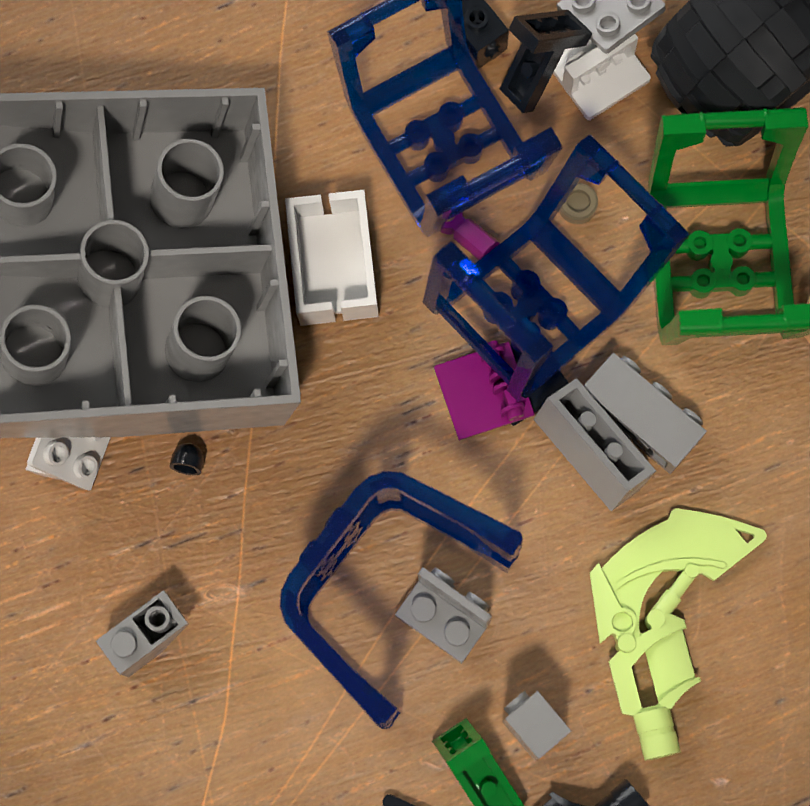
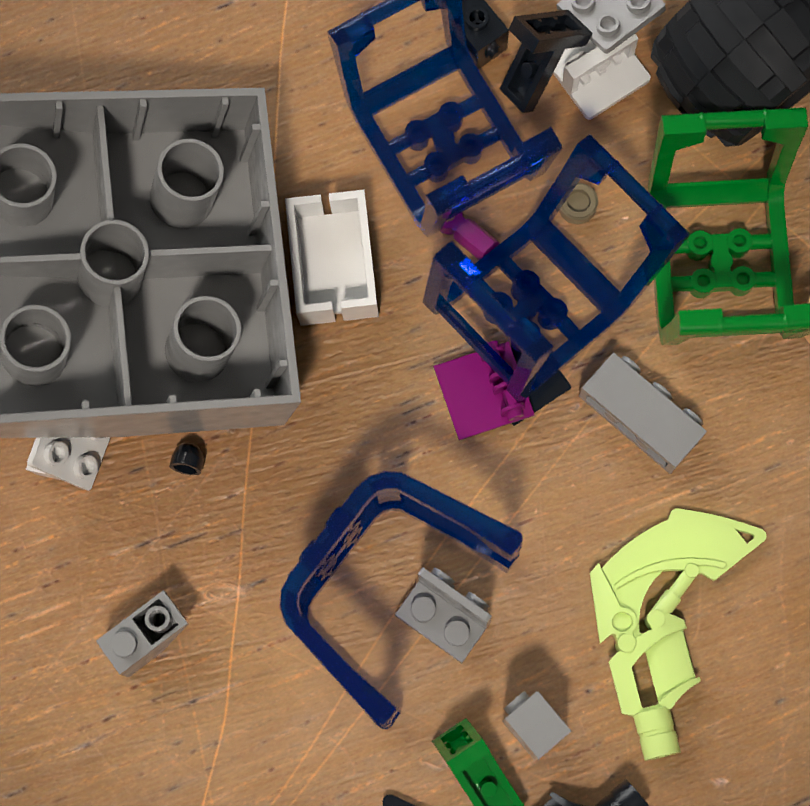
(594, 444): light grey brick -> none

